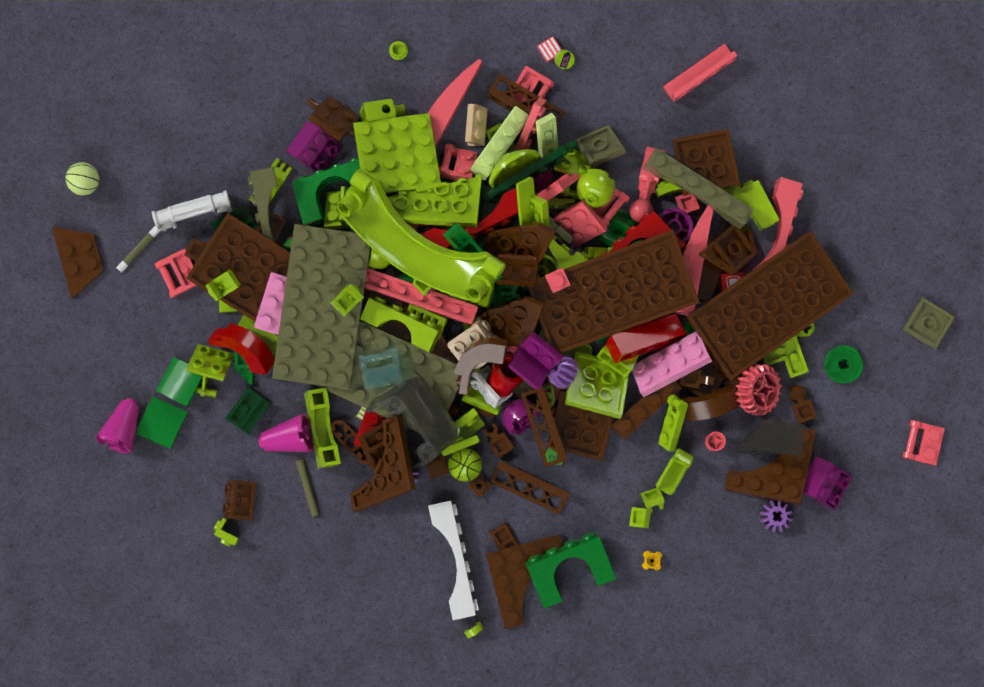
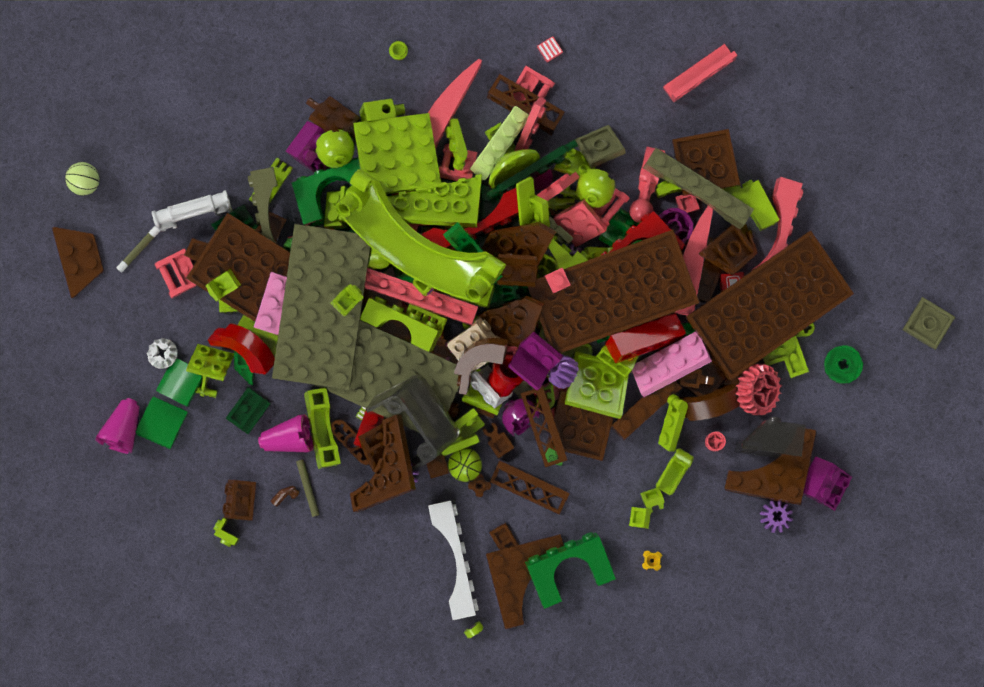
(170, 353): none -> white gear
(283, 493): none -> reddish brown arm
(335, 148): none -> lime cylinder
(381, 375): clear light blue plate -> none
(456, 144): none -> lime plate
(476, 125): tan bracket -> none
(547, 135): yellowish green plate -> none
(564, 59): lime tile -> none
(804, 409): reddish brown plate -> none
(929, 444): coral plate -> none

